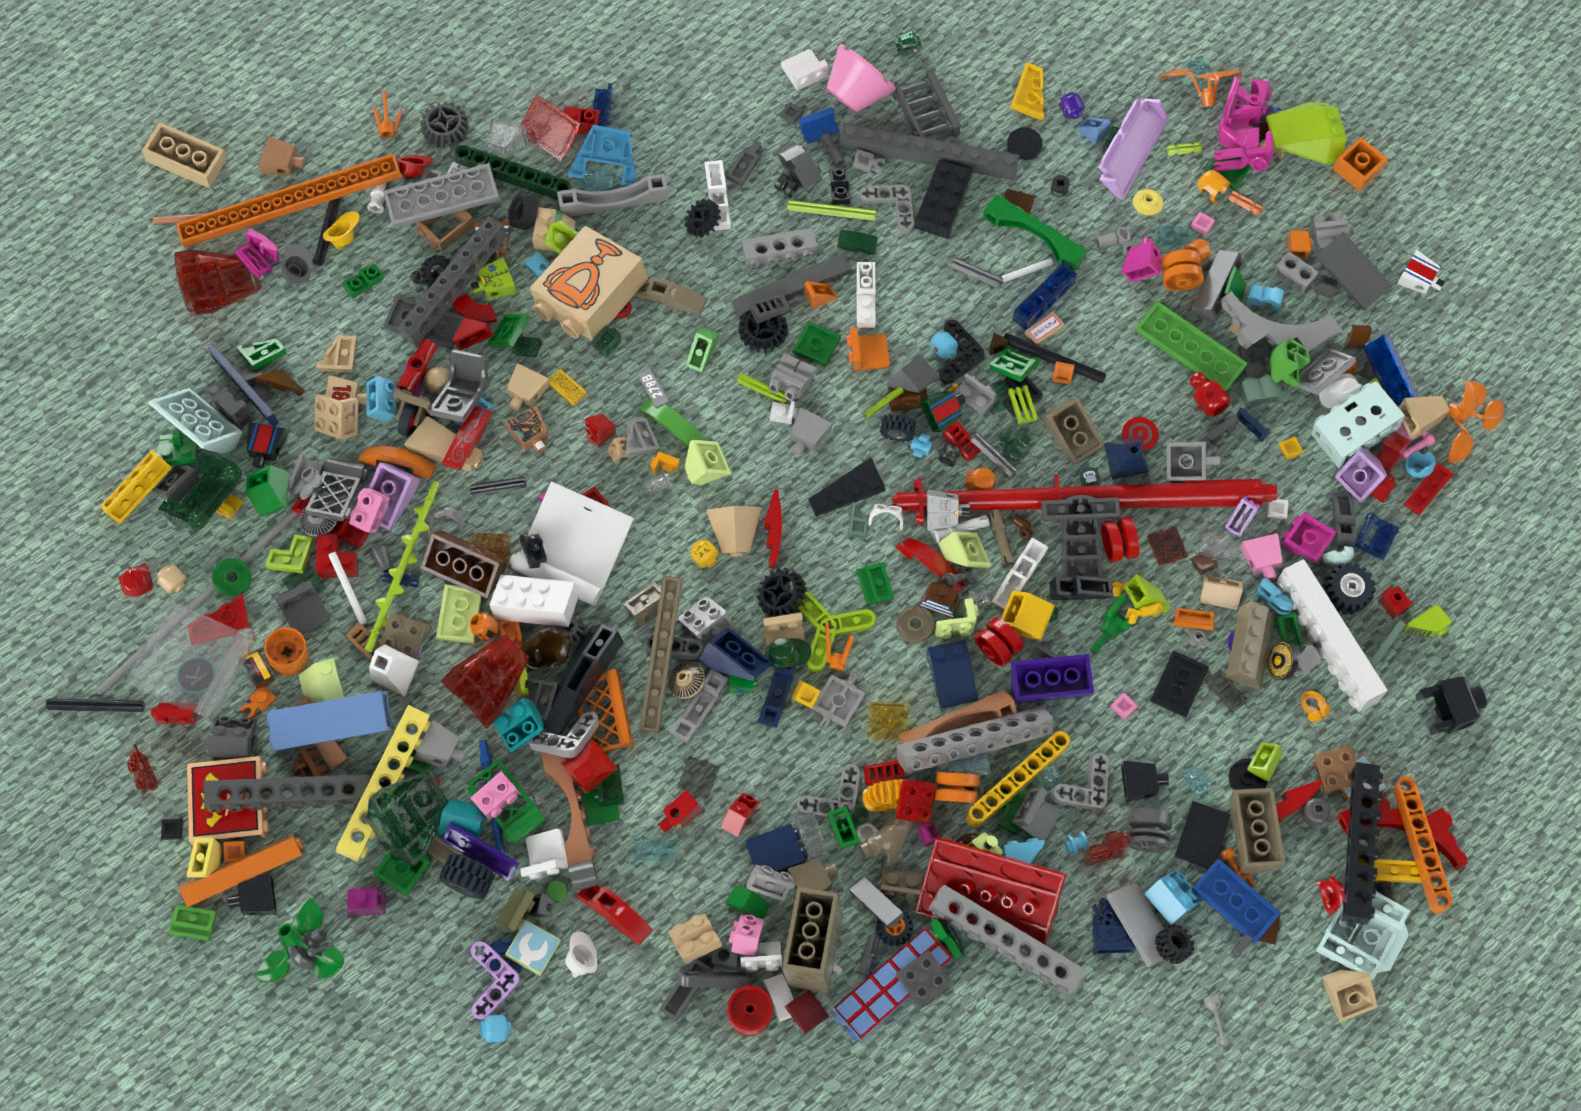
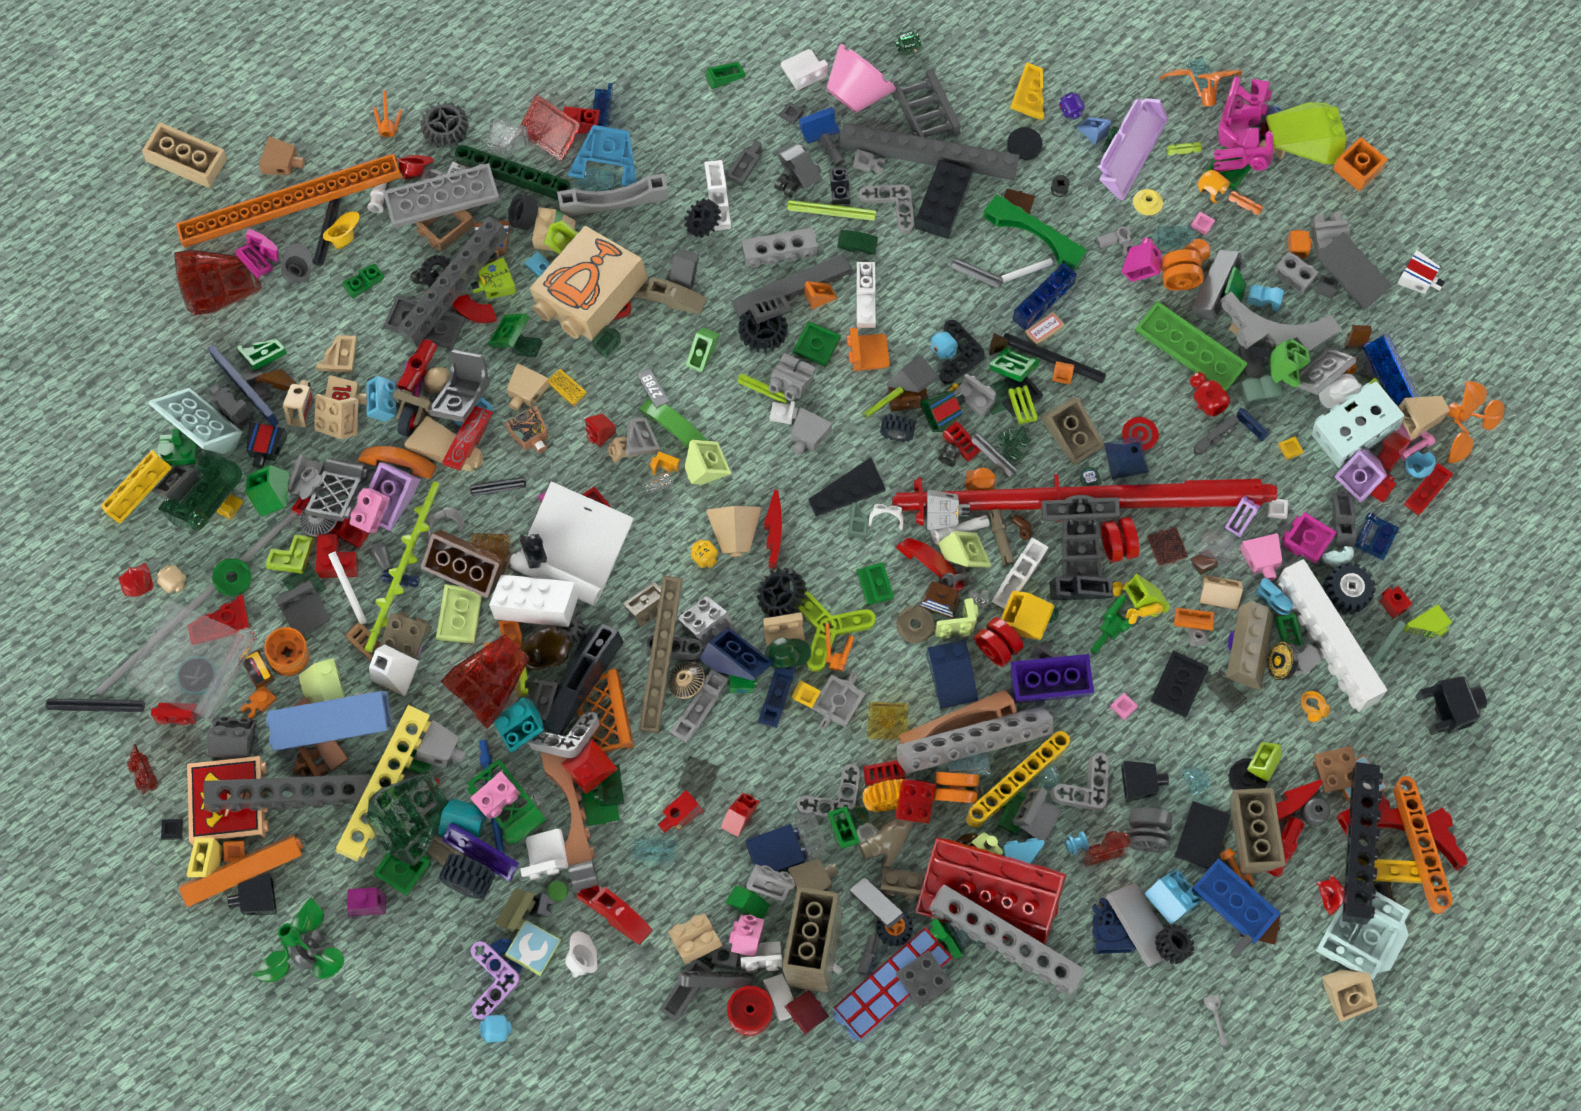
(174, 219): nougat bar -> none
(192, 923): bright green plate -> none
(298, 398): none -> tan torso
(470, 333): red slope -> none
(484, 626): orange head -> none
(683, 268): none -> dark grey brick
(715, 80): none -> green slope
(921, 445): medium azure gear -> none
(928, 833): dark pink slope -> none
(1197, 468): light grey hinge -> none
(1289, 836): none -> red piece

